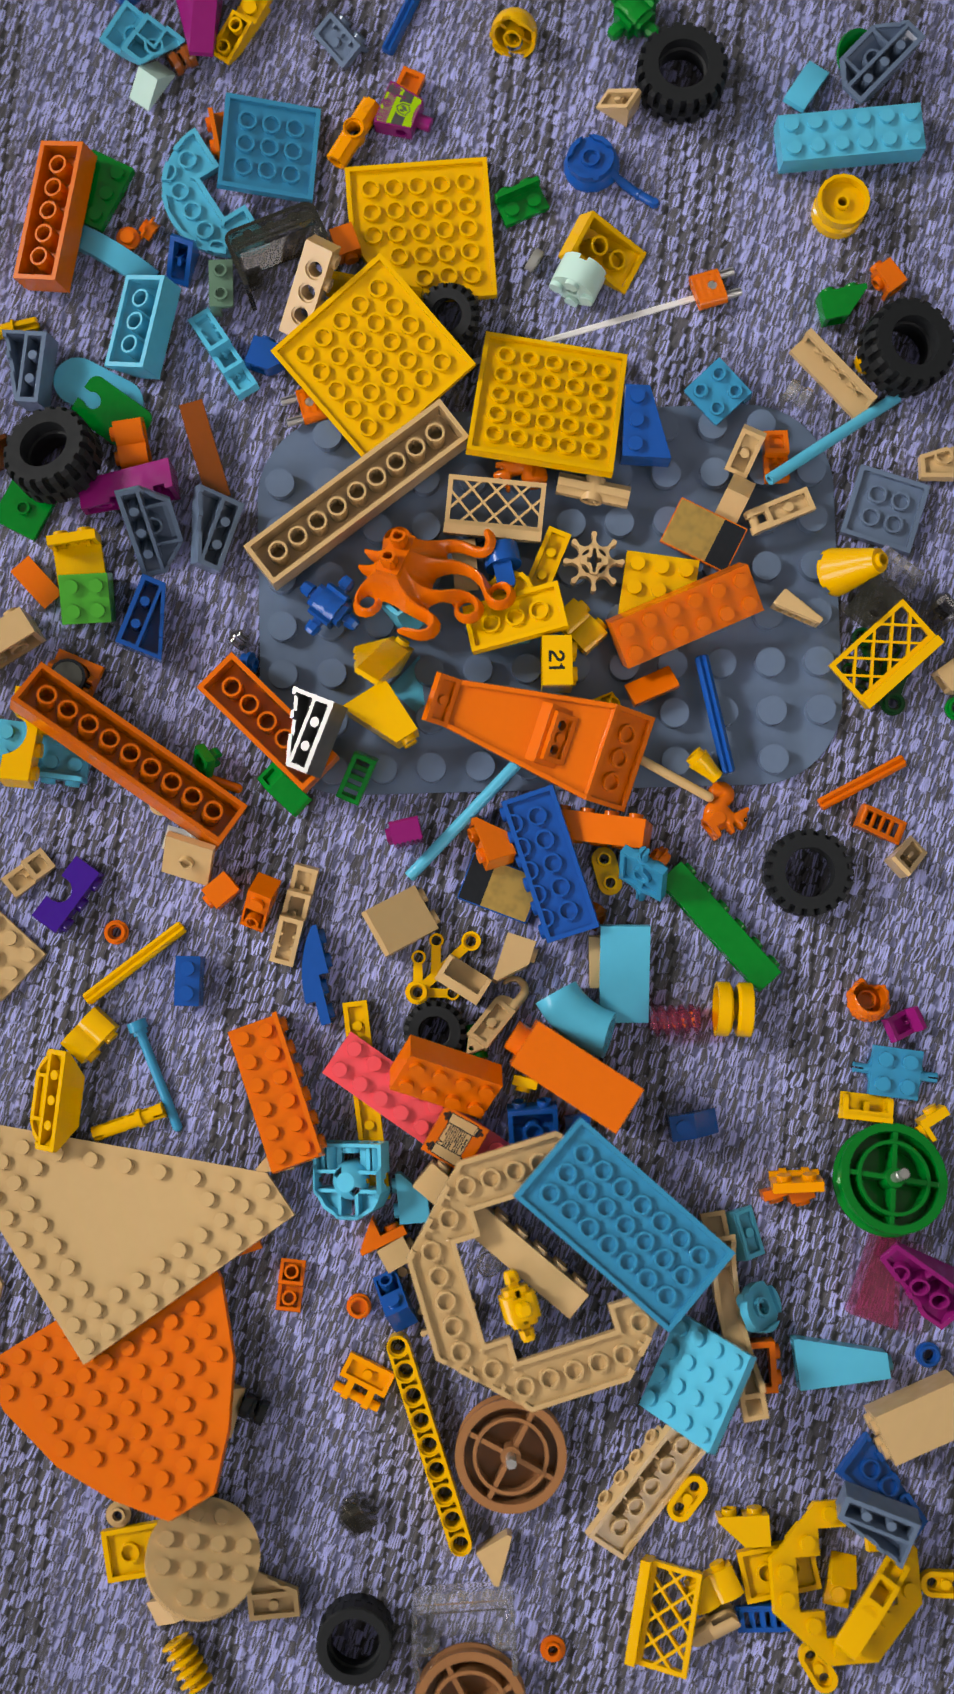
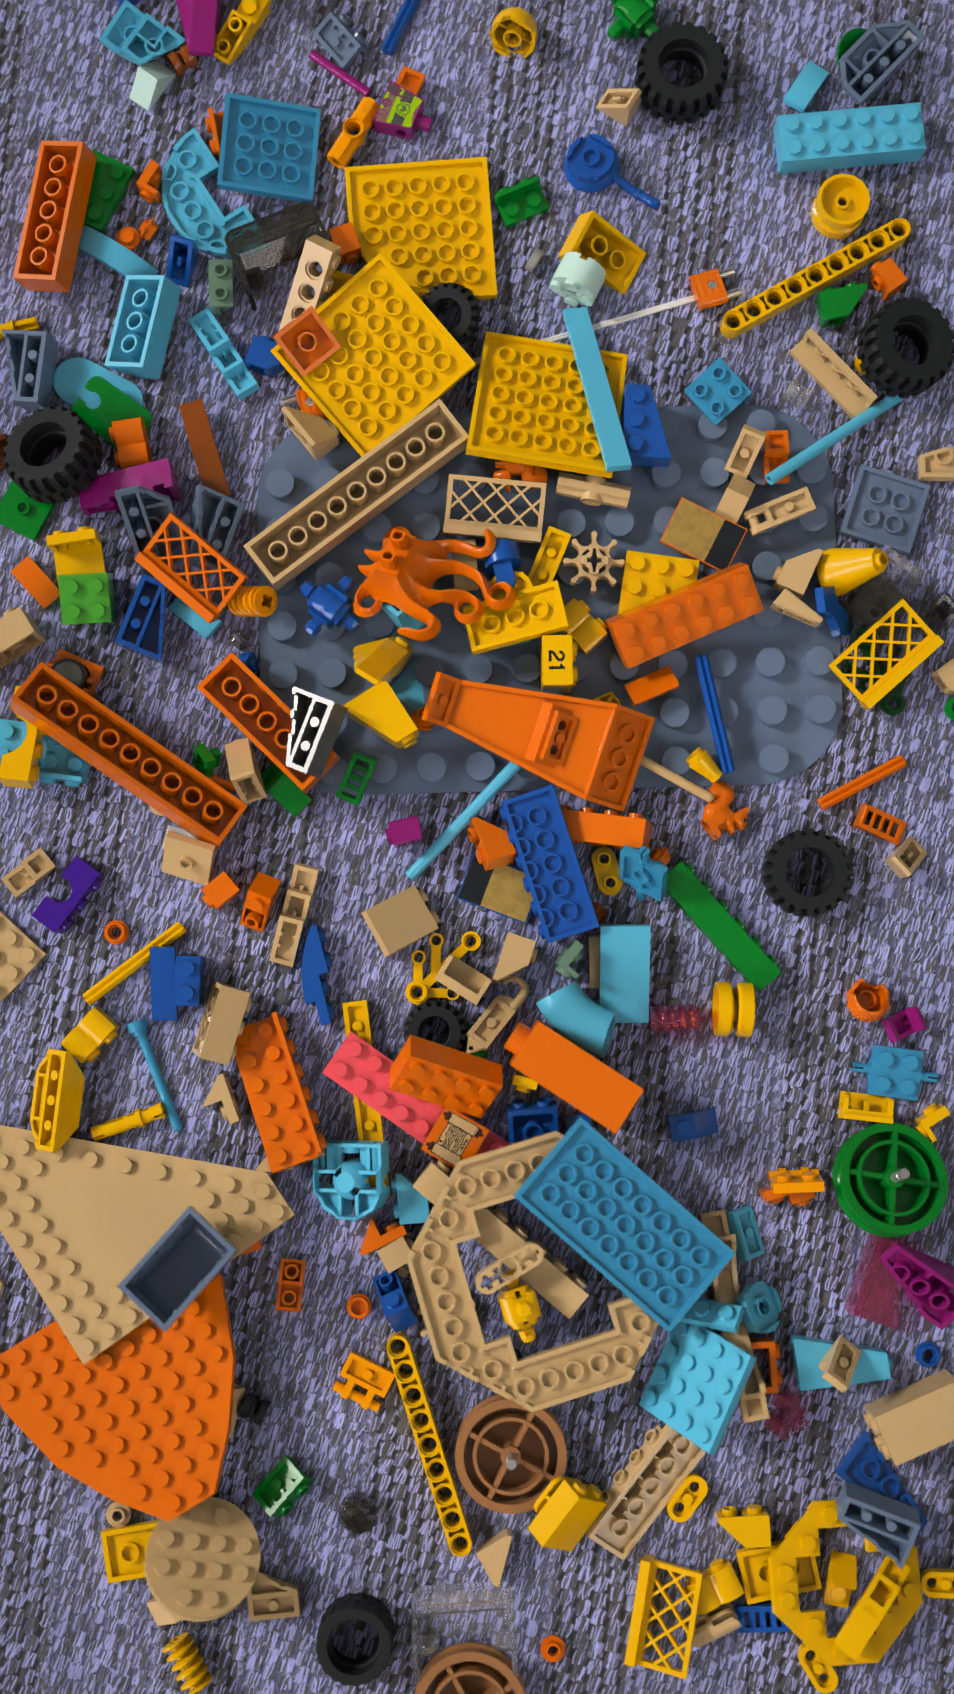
(149, 181): none -> orange bracket
(163, 982): none -> blue tile
(177, 583): none -> orange fence
(178, 1268): none -> sand blue container
(194, 620): none -> medium azure slope
(221, 1023): none -> tan slope
(222, 1091): none -> tan slope
(244, 770): none -> tan slope
(253, 601): none -> light orange piece
(282, 1488): none -> green bracket
(307, 341): none -> orange slope
(311, 431): none -> tan slope
(340, 73): none -> magenta bar
(421, 724): none -> orange plate
(488, 1271): none -> tan beam
(565, 1512): none -> yellow brick
(570, 954): none -> sand green bracket
(597, 389): none -> medium azure tile
(714, 1315): none -> medium azure plate
(782, 1425): none -> clear pink hips
(796, 573): none -> tan slope
(822, 270): none -> yellow beam
(832, 611): none -> blue tile
(840, 1363): none -> tan slope

